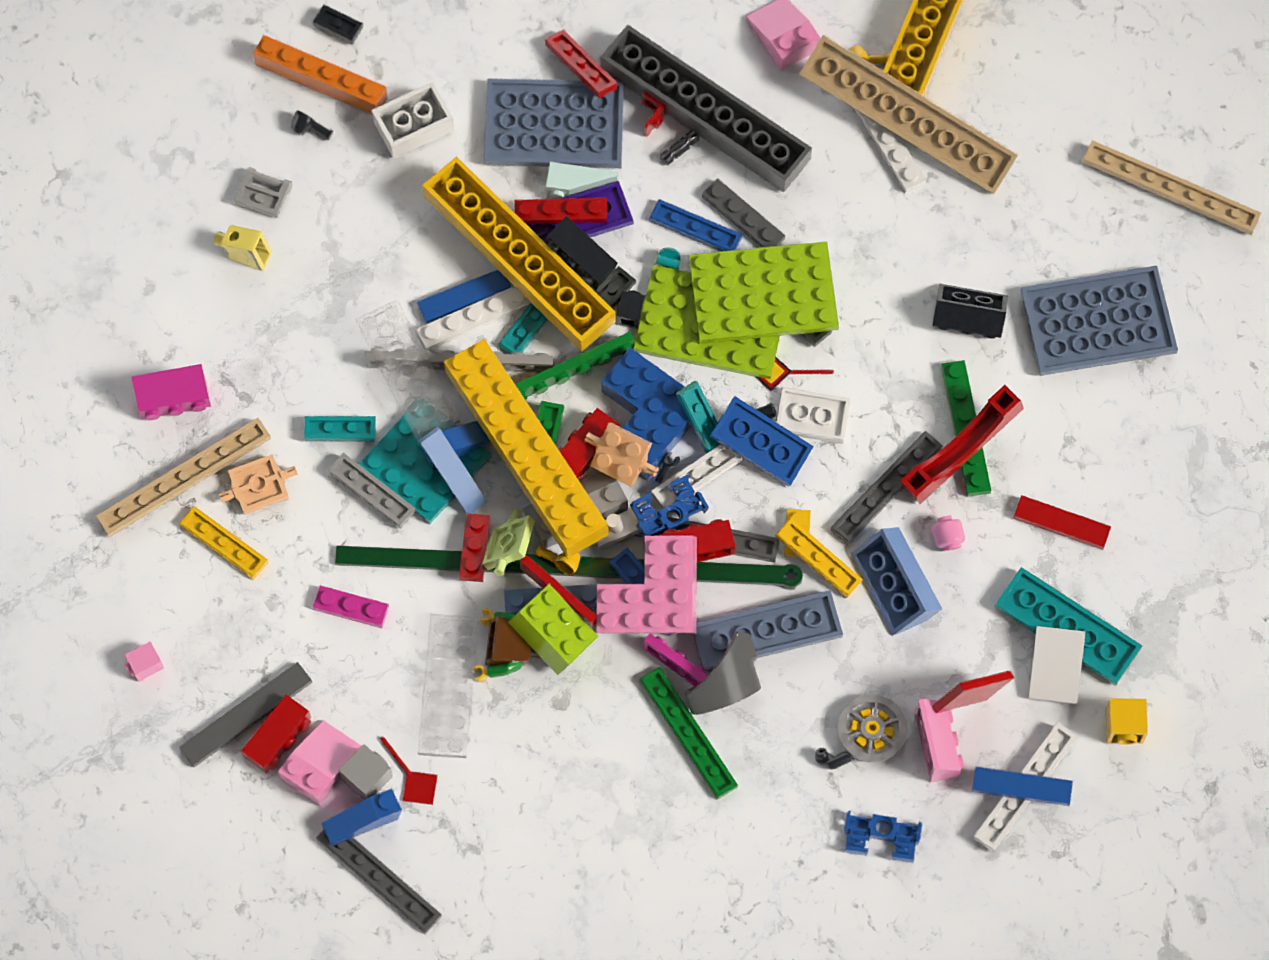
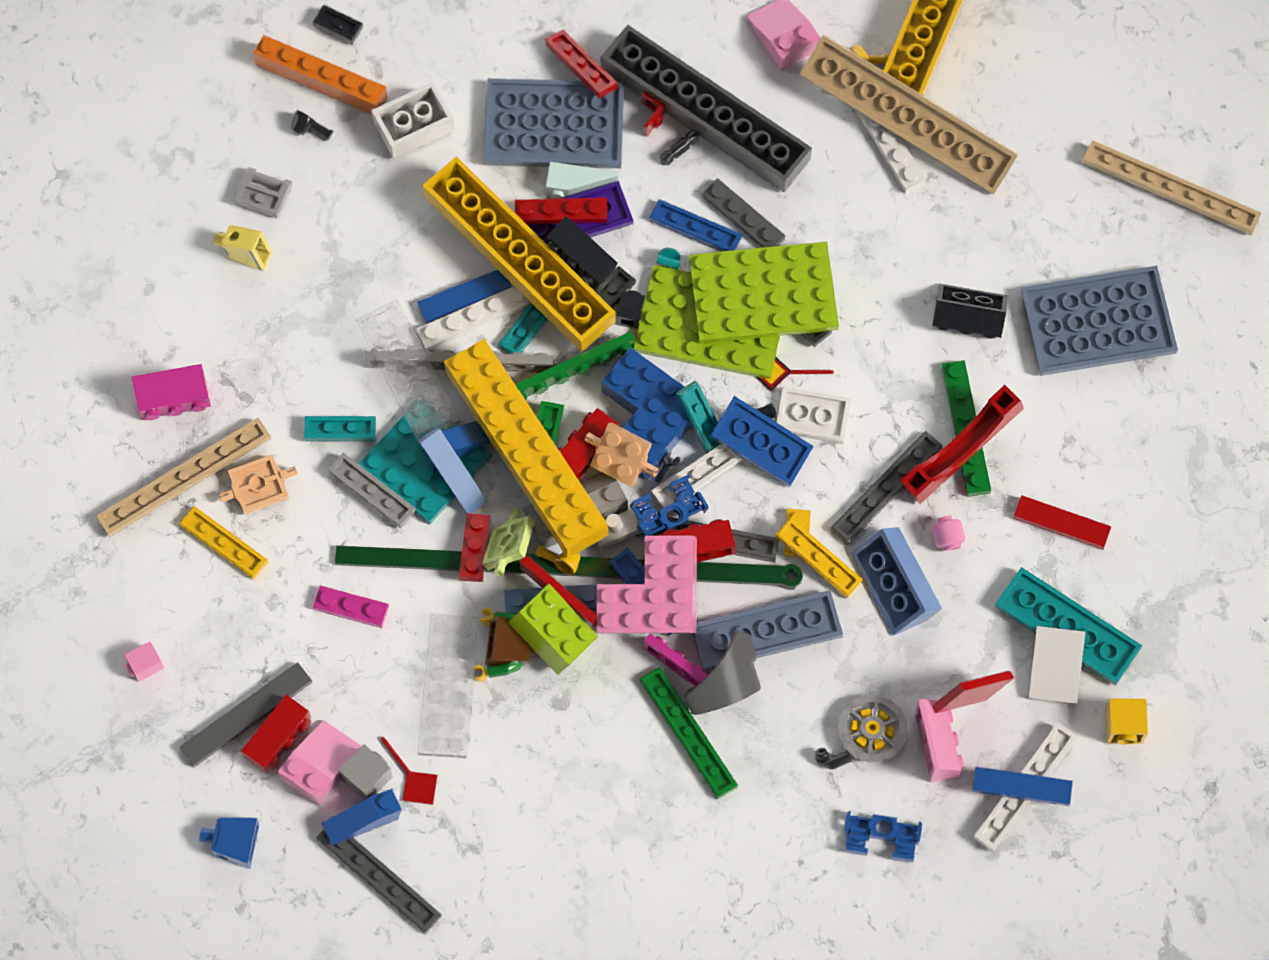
(232, 839): none -> blue torso

